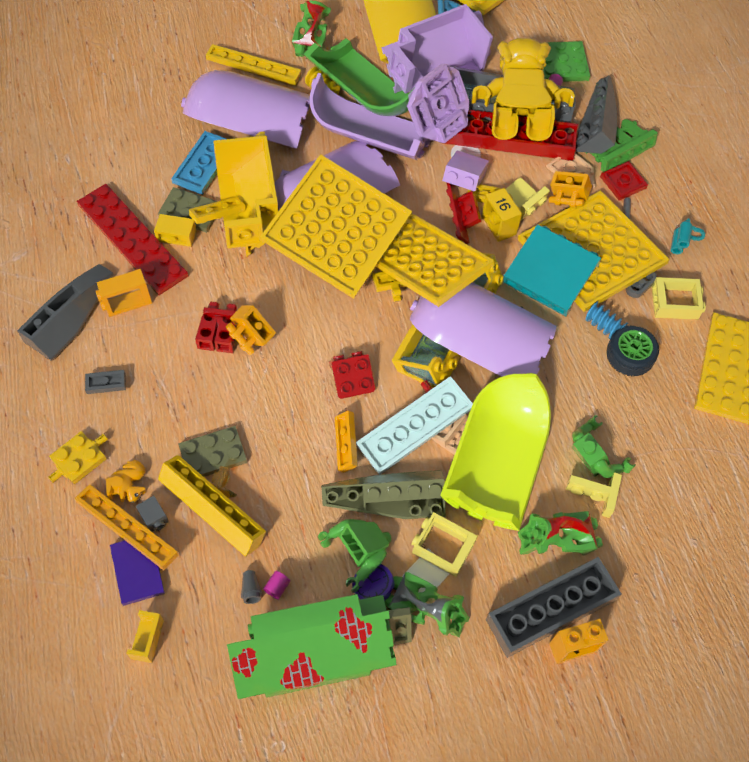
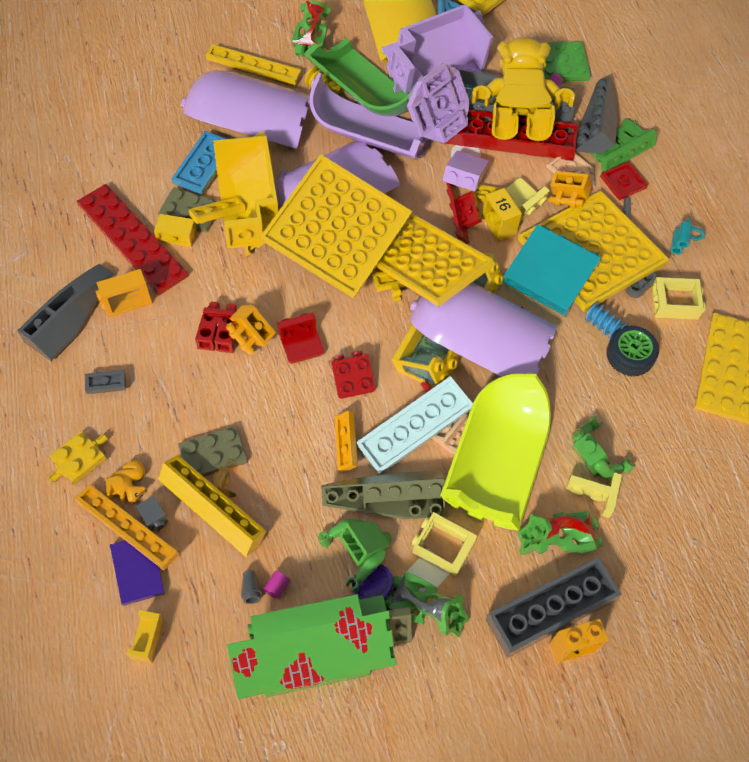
(300, 338): none -> red bracket

